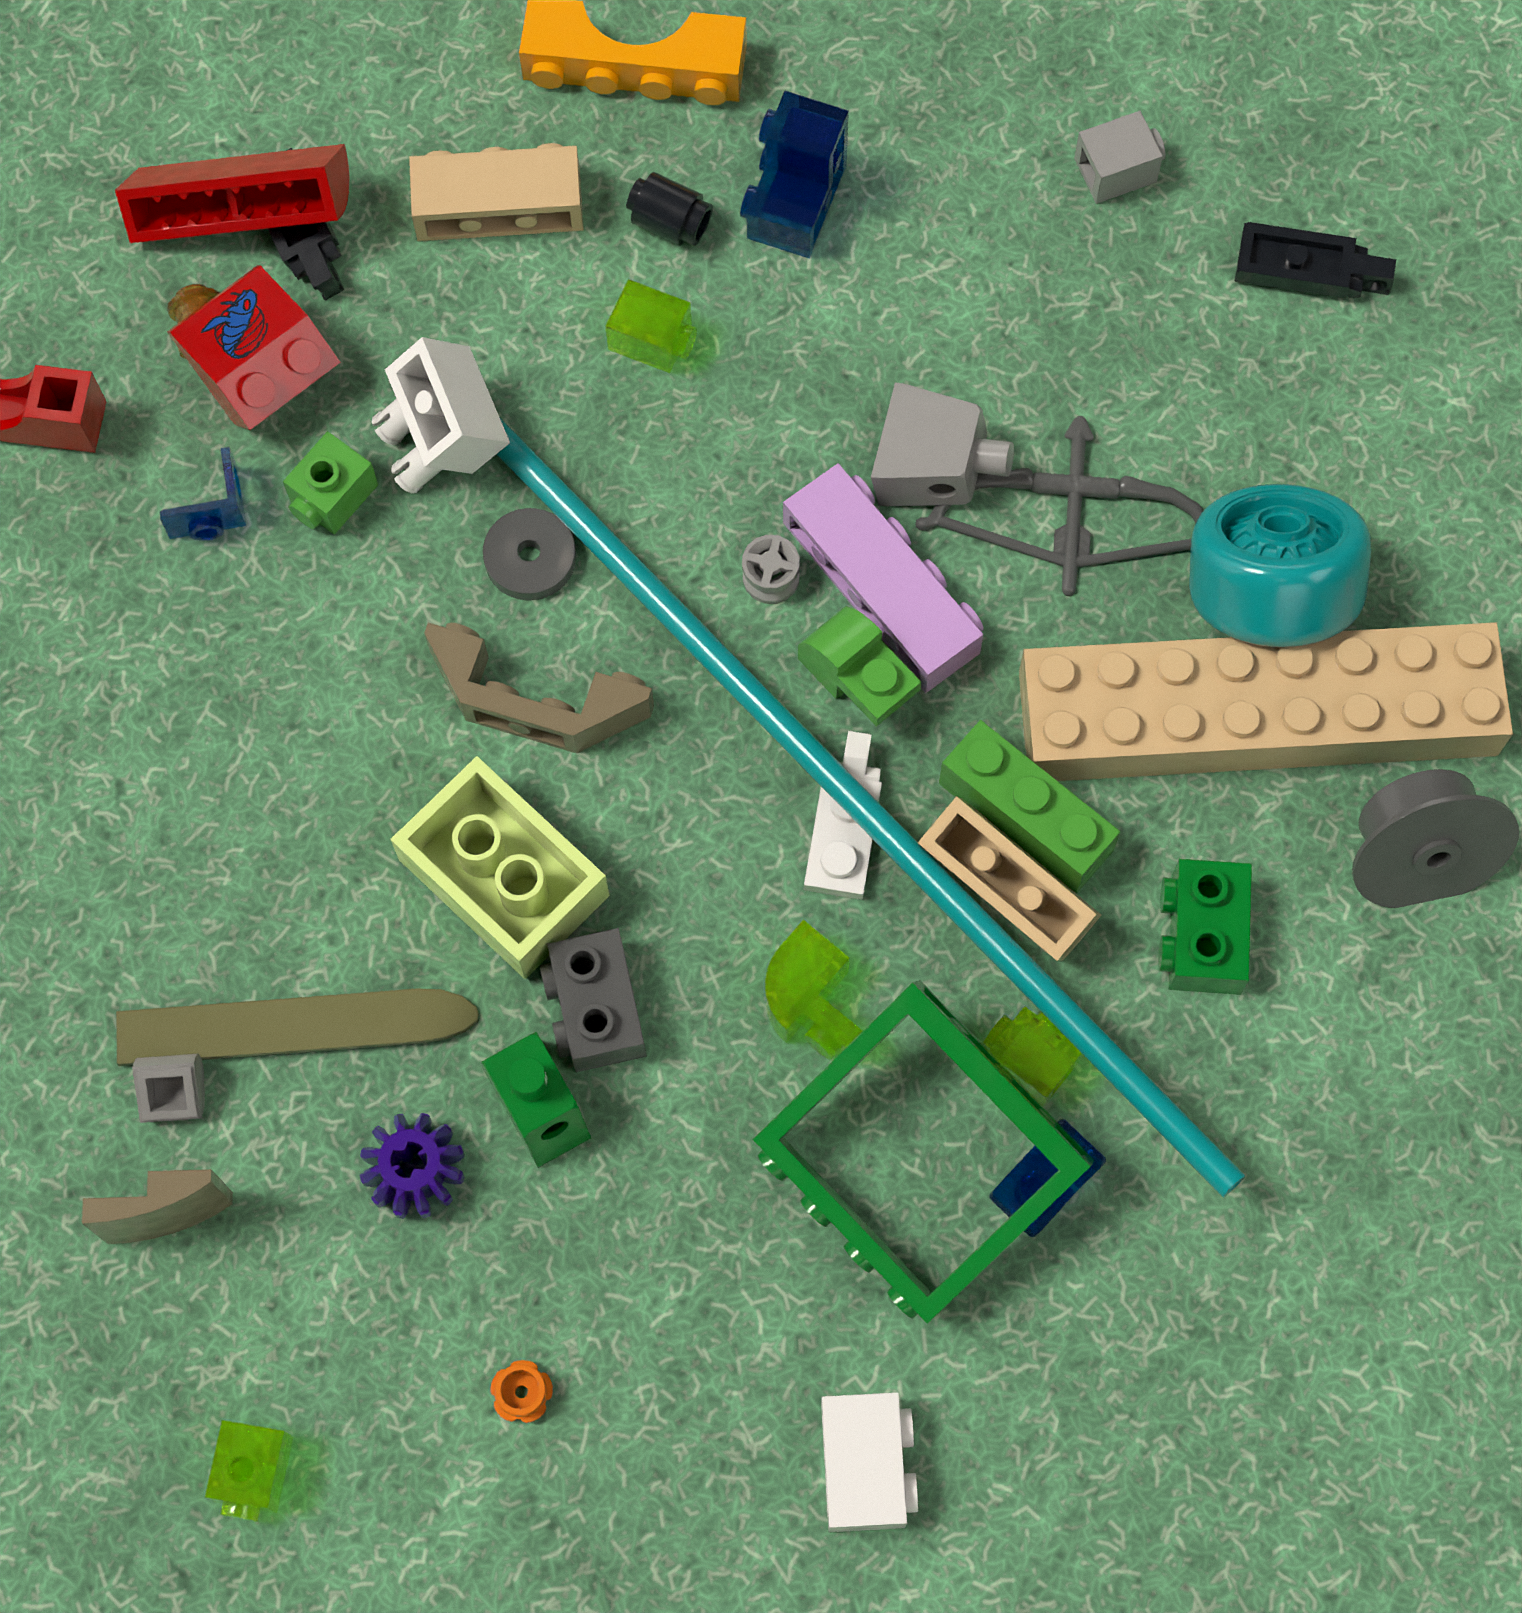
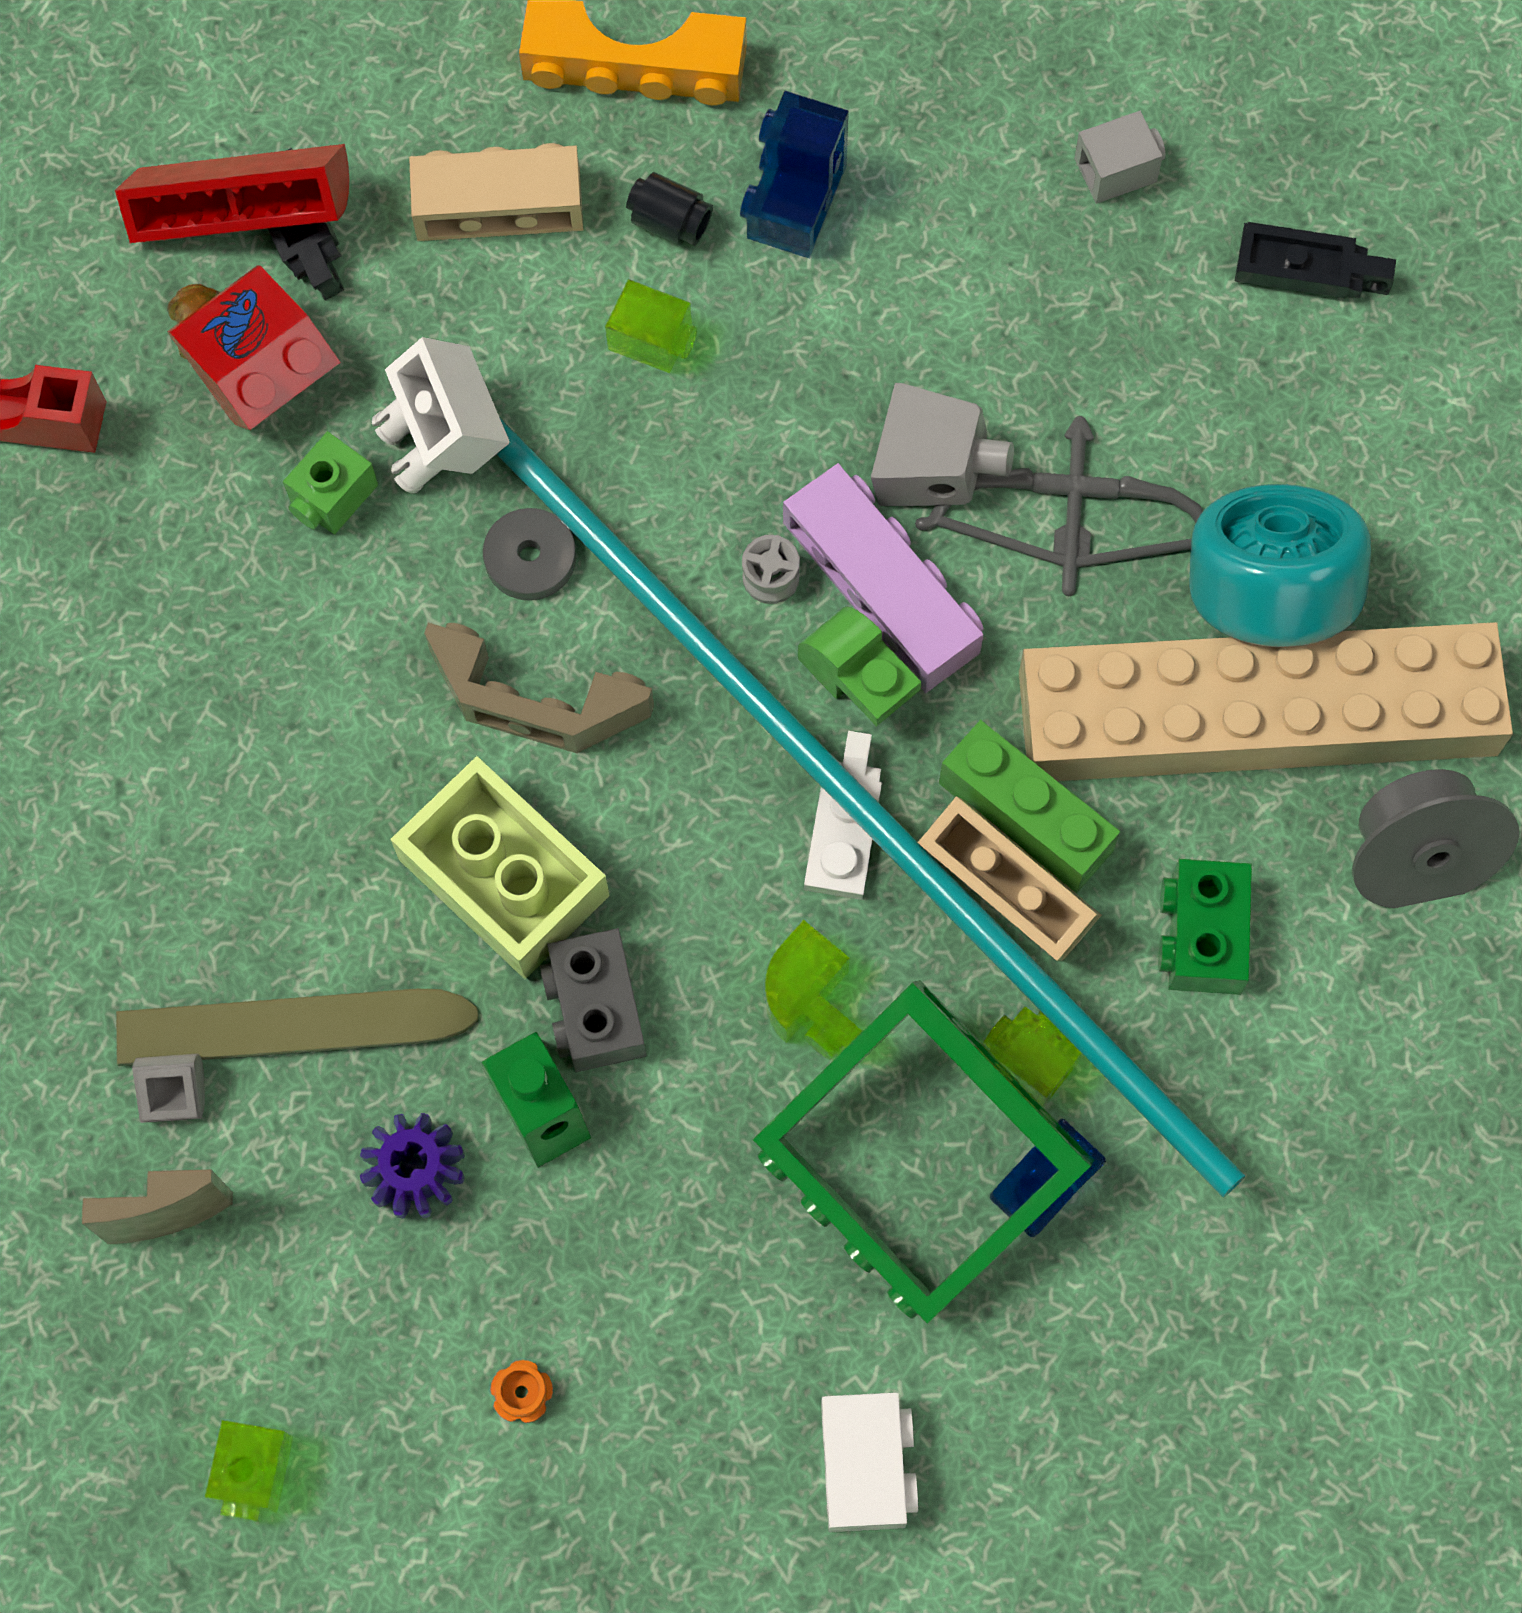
(209, 519): bracket -> none

